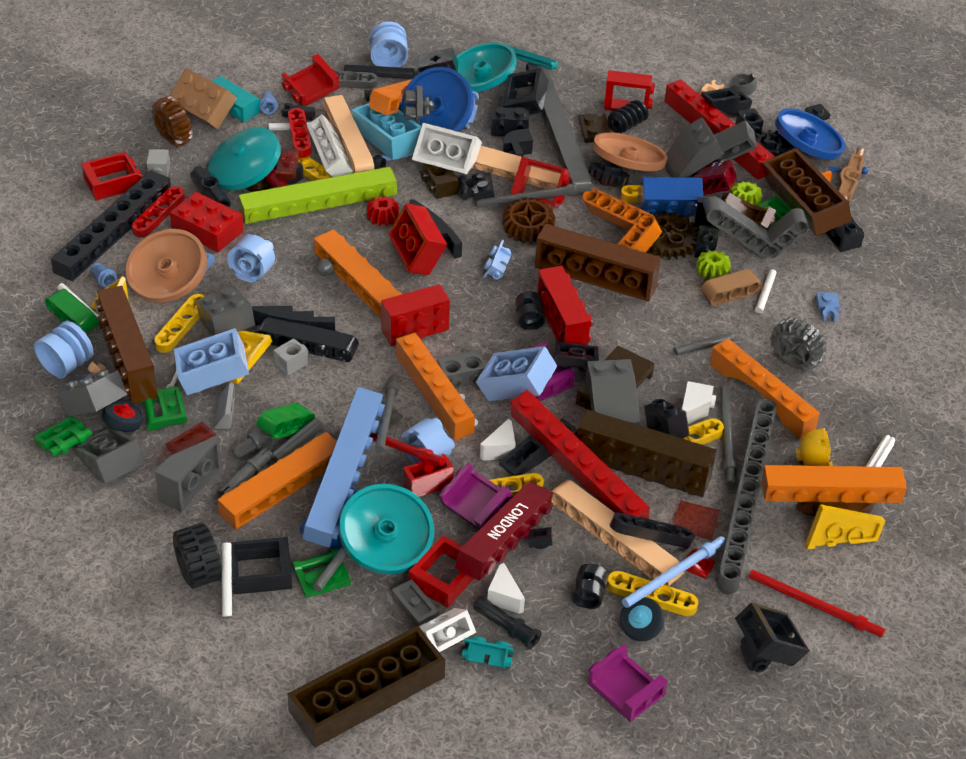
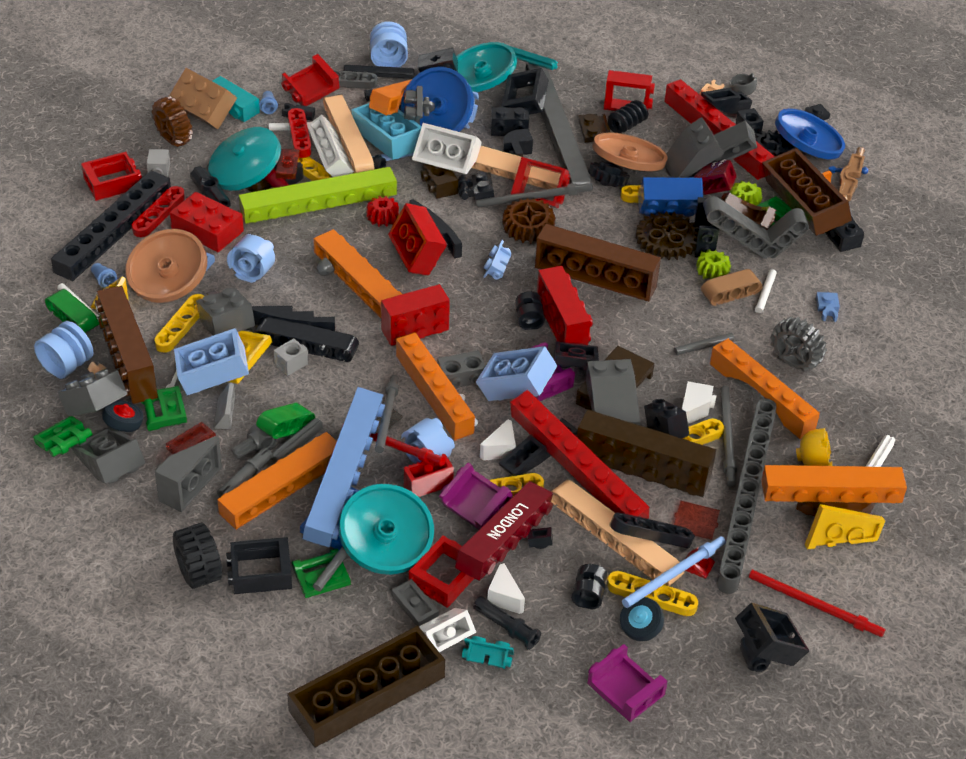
(226, 580): white bar -> none
(641, 225): orange beam -> none

